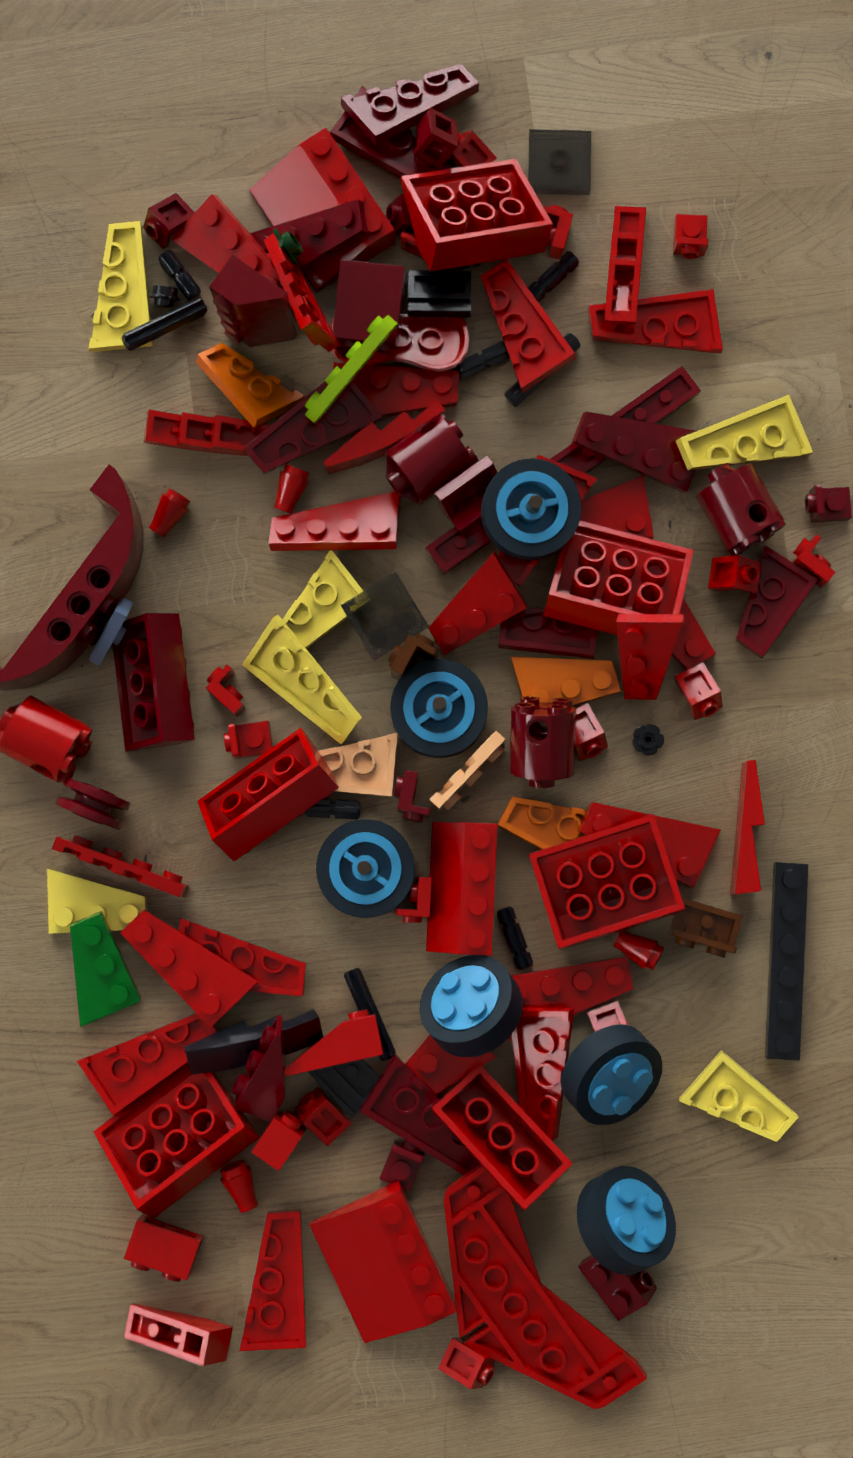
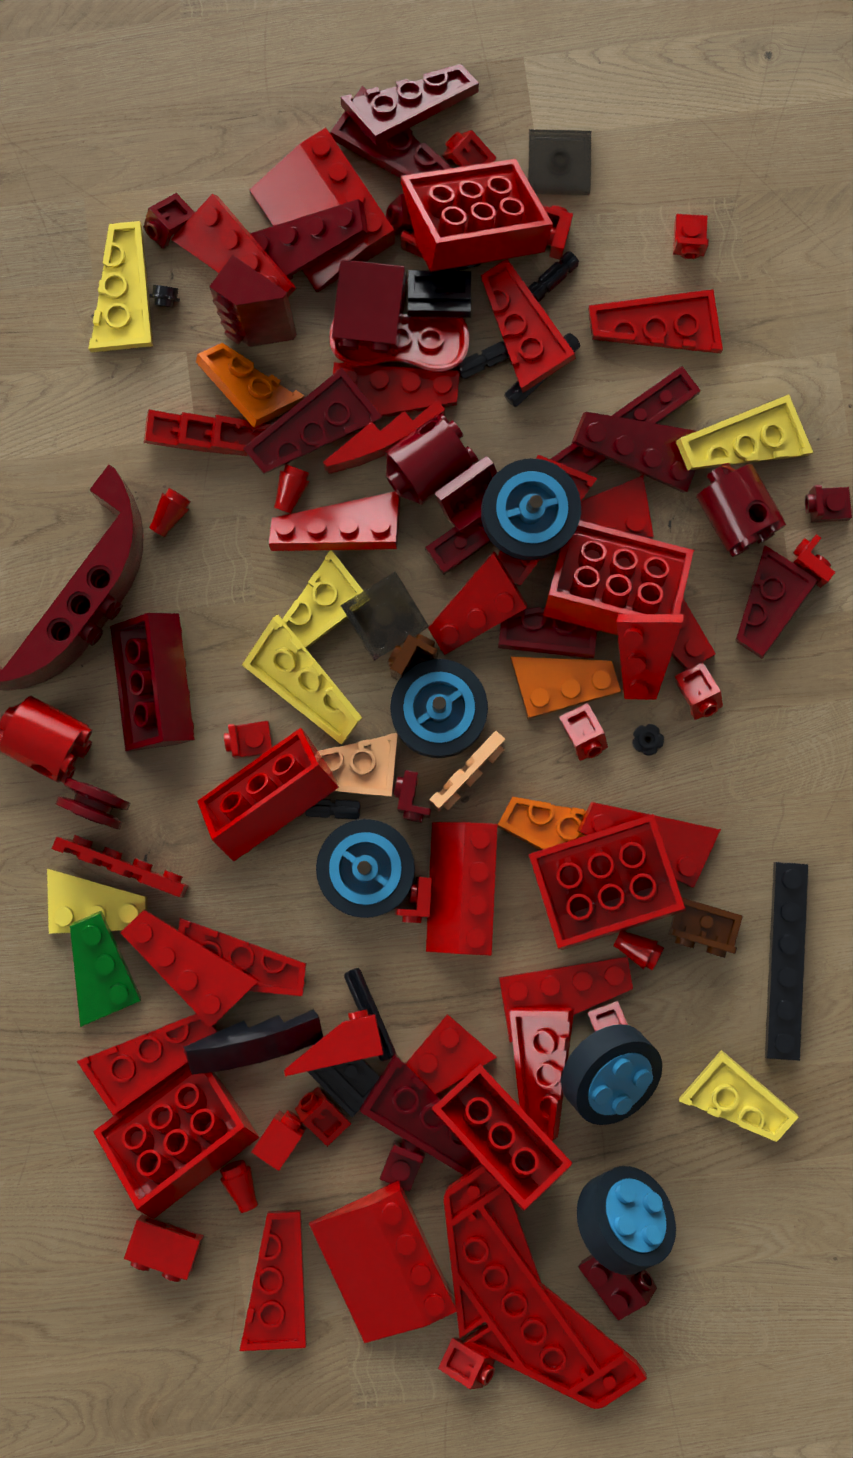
(112, 632): sand blue plate -> none
(164, 324): black axle -> none
(177, 273): black piece -> none
(179, 1334): red slope -> none
(226, 696): red bracket -> none
(264, 1082): dark red slope -> none
(289, 245): dark green plate -> none
(300, 297): red wing -> none
(358, 357): lime plate -> none
(436, 137): dark red brick -> none
(471, 1006): wheel -> none
(514, 938): black axle -> none
(539, 751): dark red cylinder -> none
(625, 265): red slope -> none
(734, 574): red bracket -> none
(750, 814): red slope -> none

